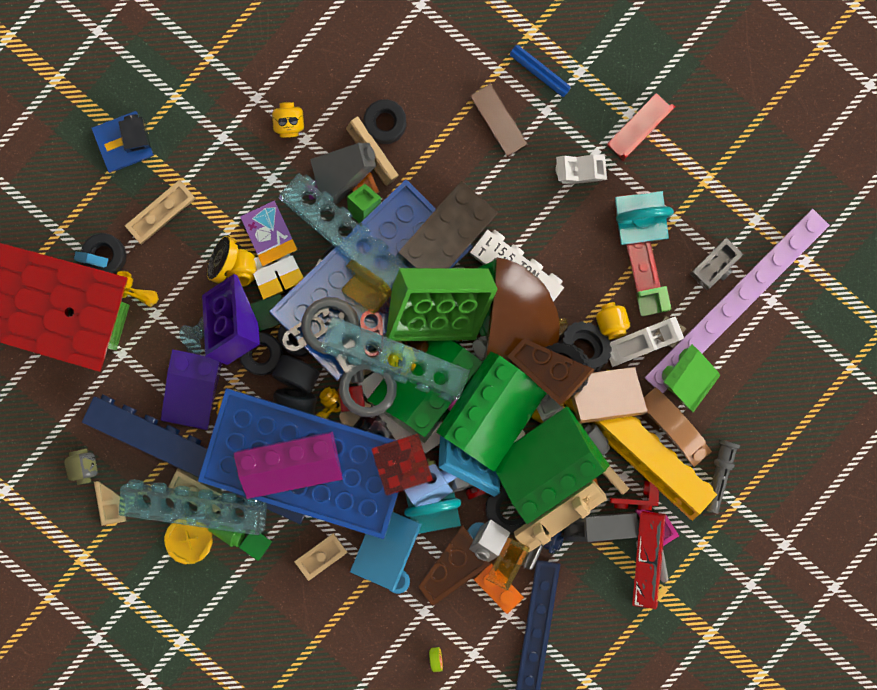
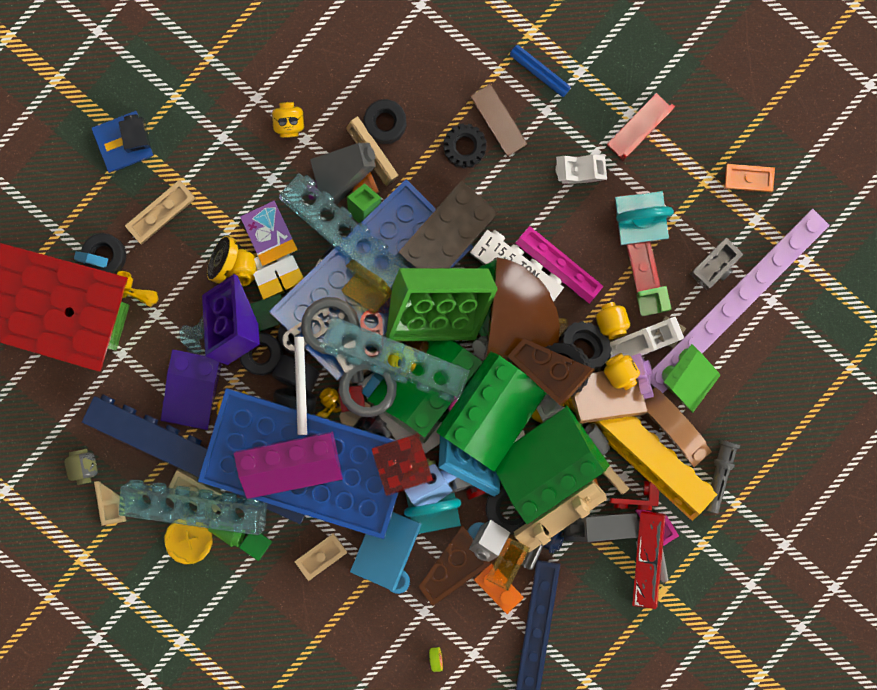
(300, 386): none -> white bar
(372, 384): none -> dark azure tile
(465, 160): none -> black tyre
(559, 264): none -> dark pink plate
(622, 371): none -> yellow head
(644, 379): none -> lavender plate
(749, 178): none -> plate

